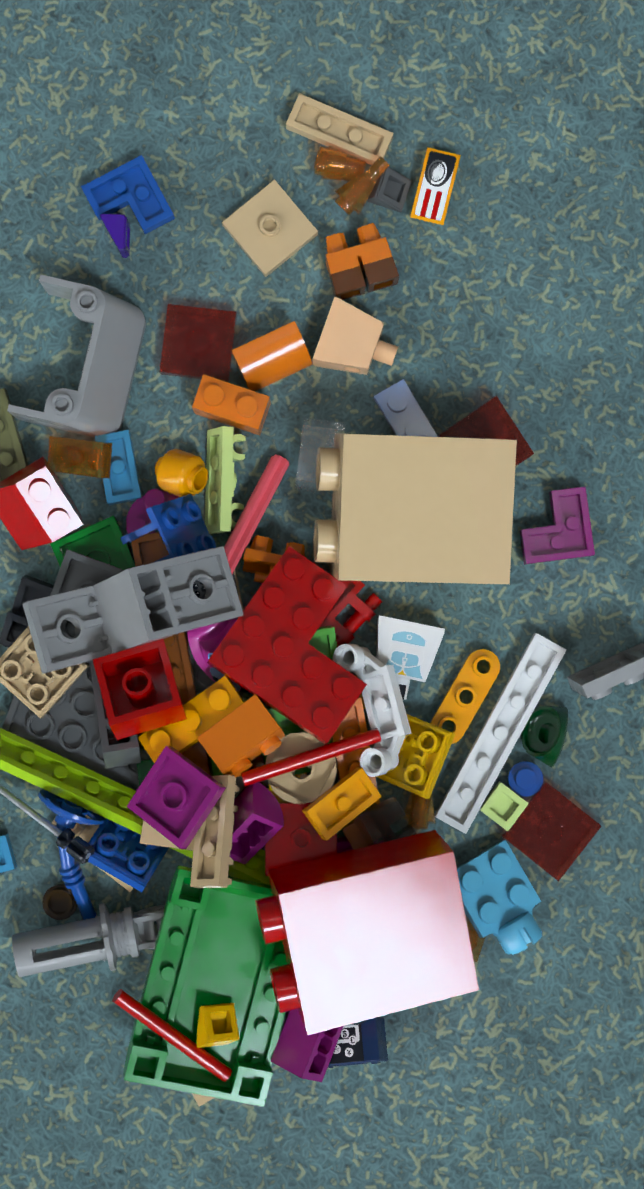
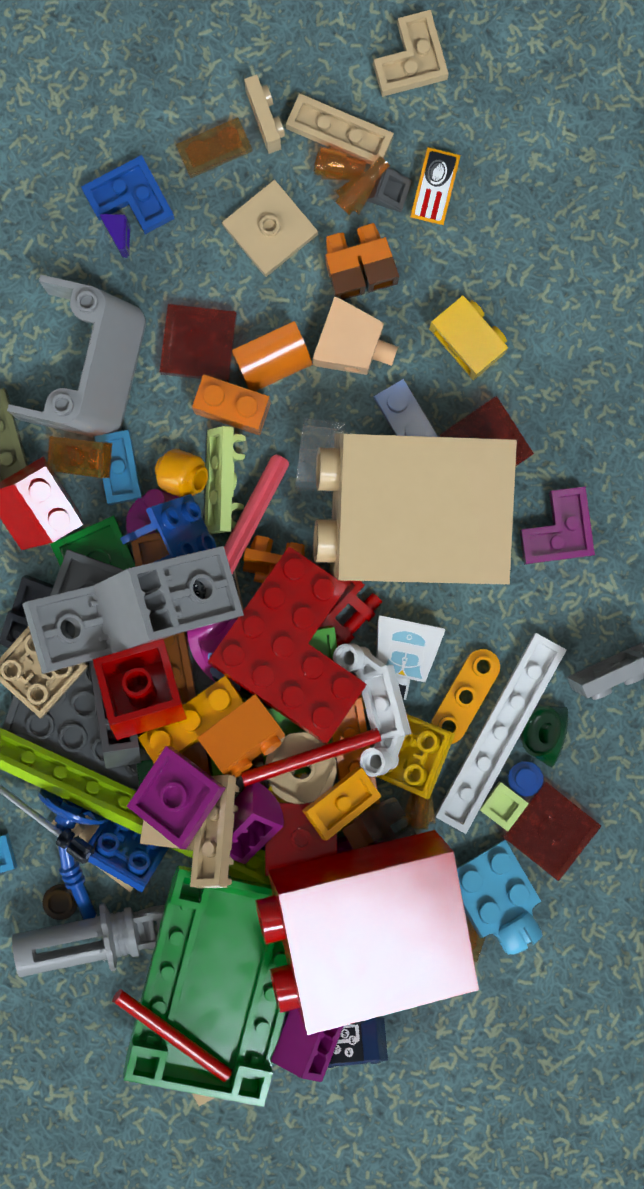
(214, 147): none -> clear orange plate
(217, 1025): yellow slope -> none
(260, 100): none -> tan plate
(420, 61): none -> tan plate
(469, 336): none -> yellow brick

